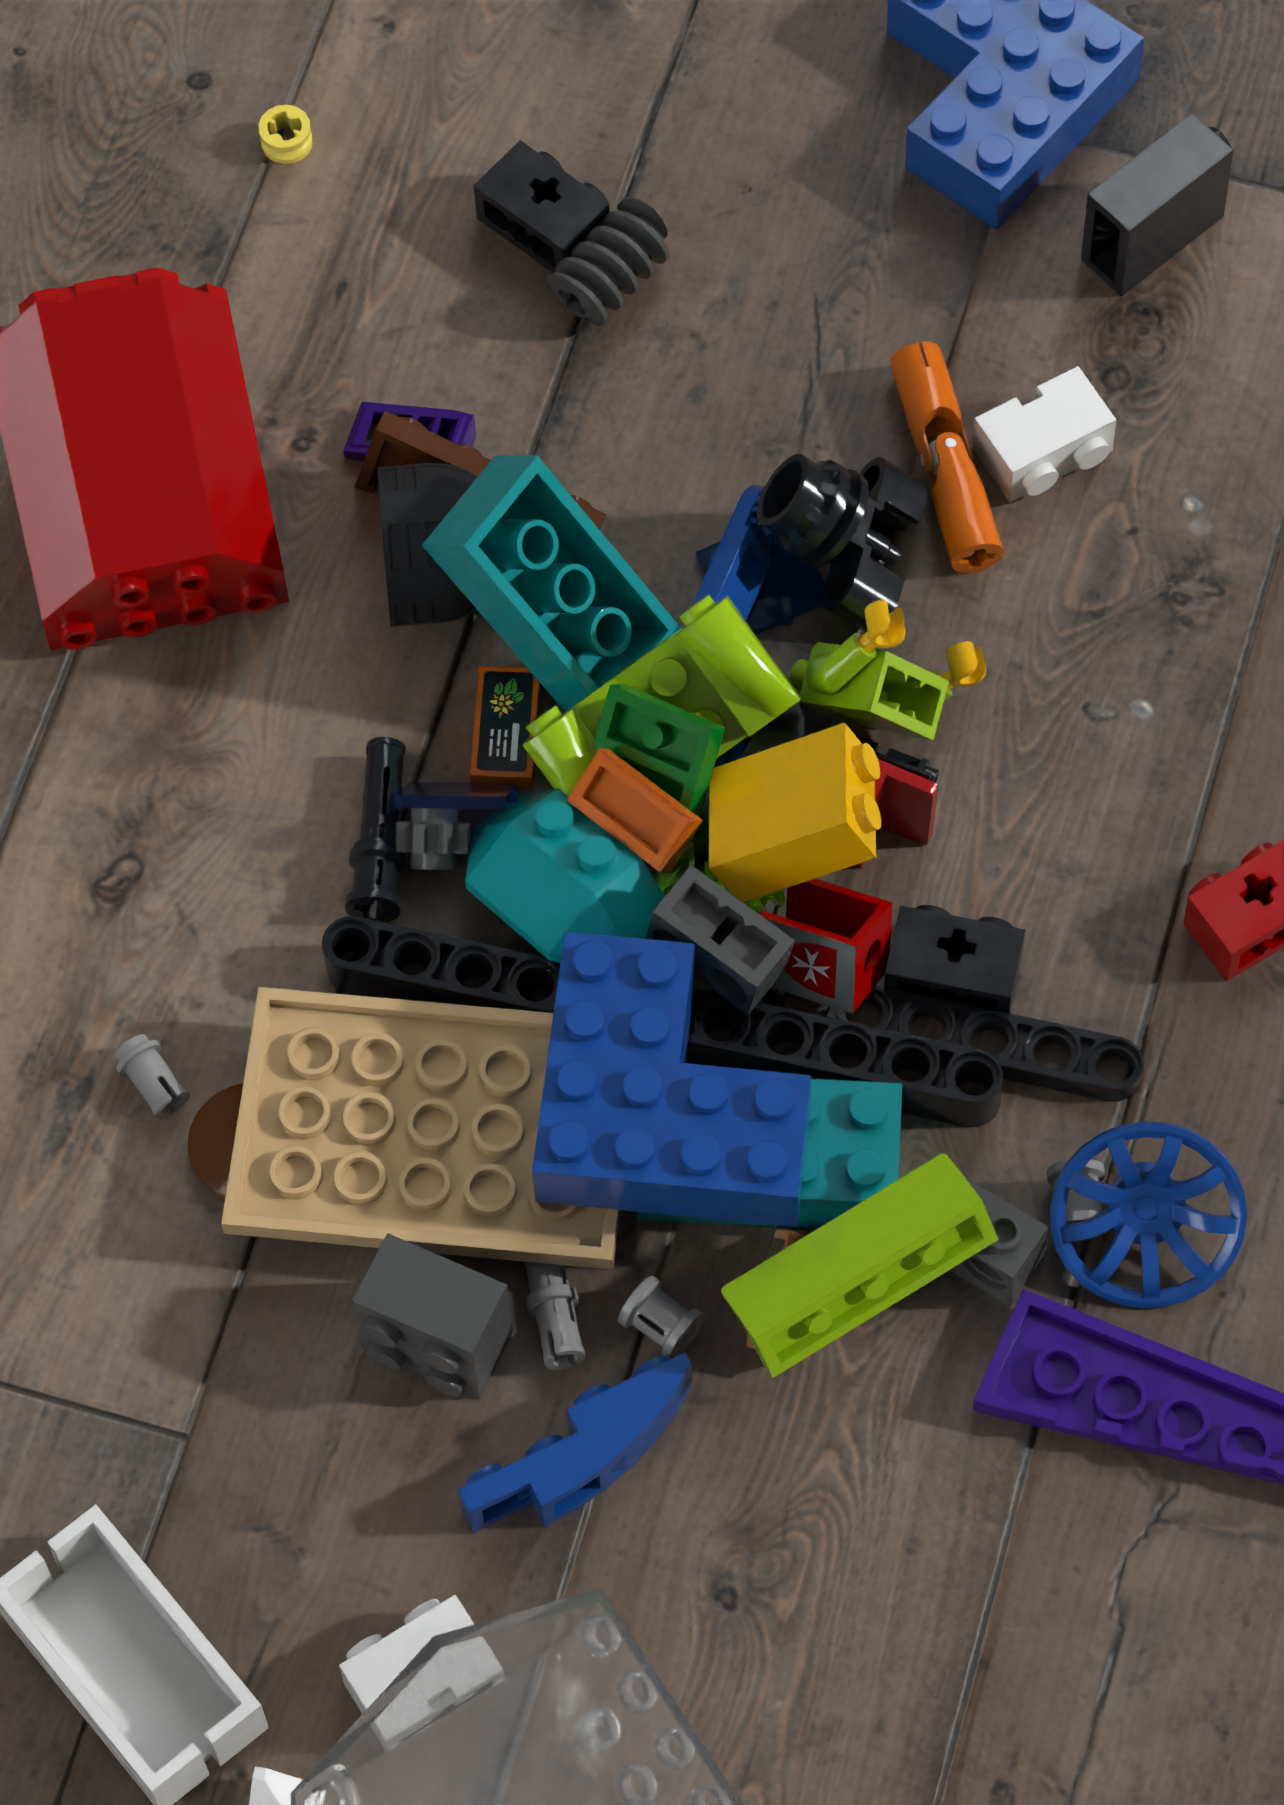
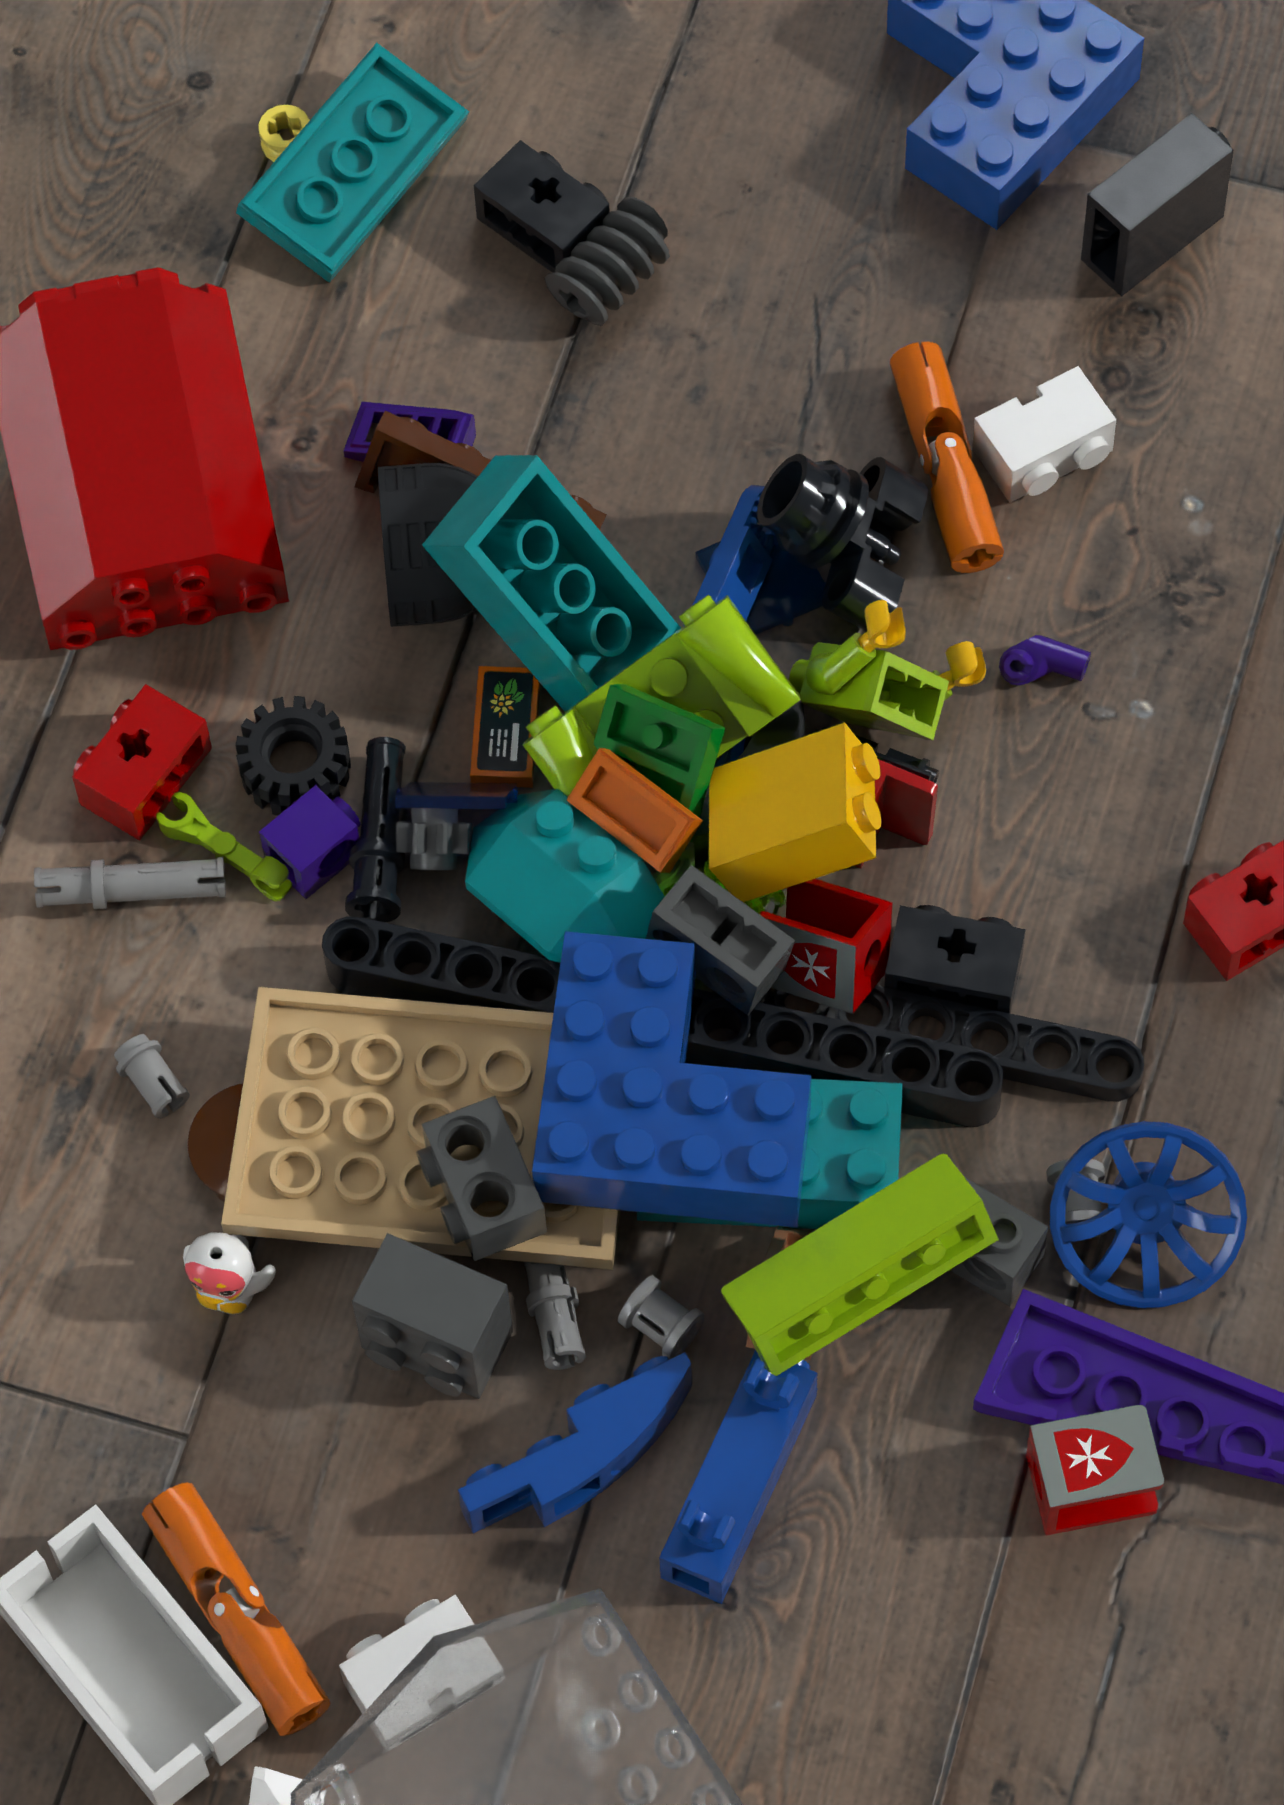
(129, 882): none -> light grey pin
(141, 761): none -> red brick
(224, 1272): none -> white animal
(247, 1628): none -> orange piece
(266, 874): none -> lime piece
(289, 725): none -> black tyre
(312, 839): none -> dark purple brick
(352, 162): none -> teal plate
(491, 1176): none -> dark grey brick
(737, 1478): none -> blue brick
(1041, 656): none -> dark purple arm
(1094, 1469): none -> piece

